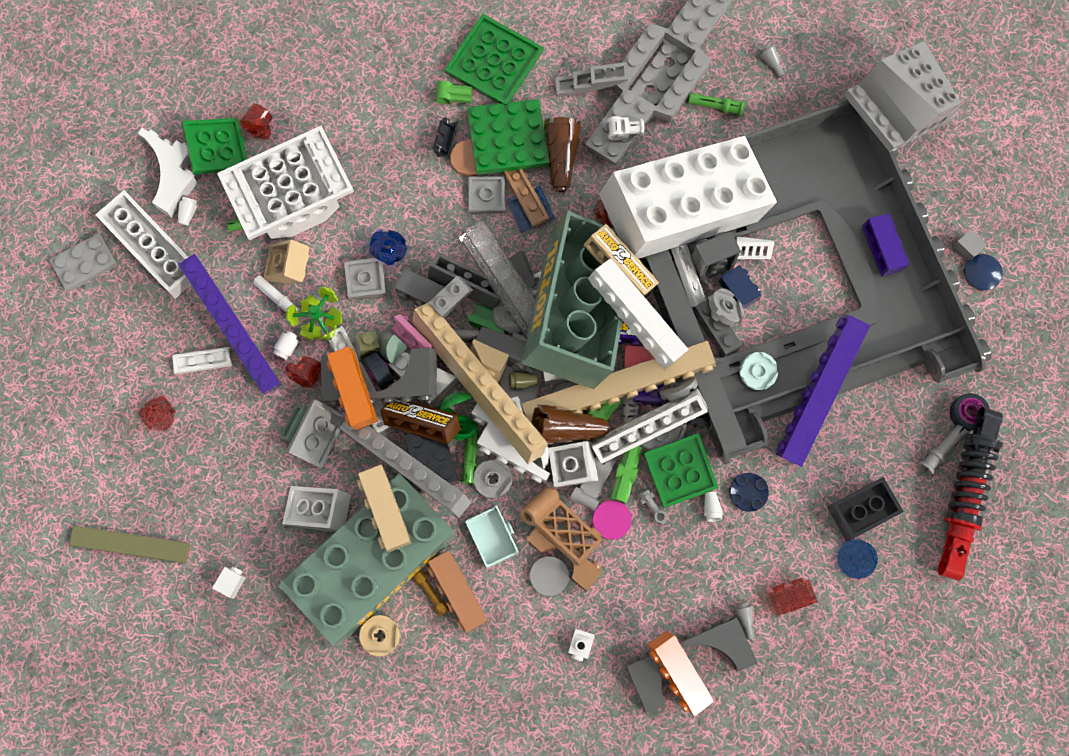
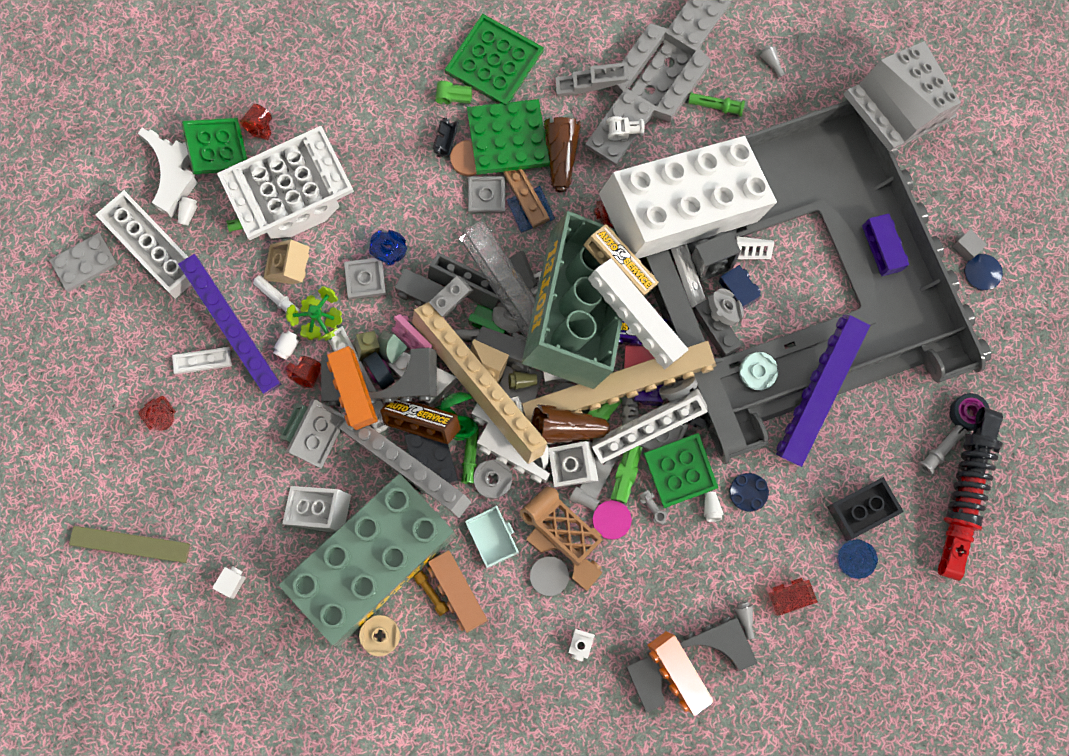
(384, 508): tan brick -> none

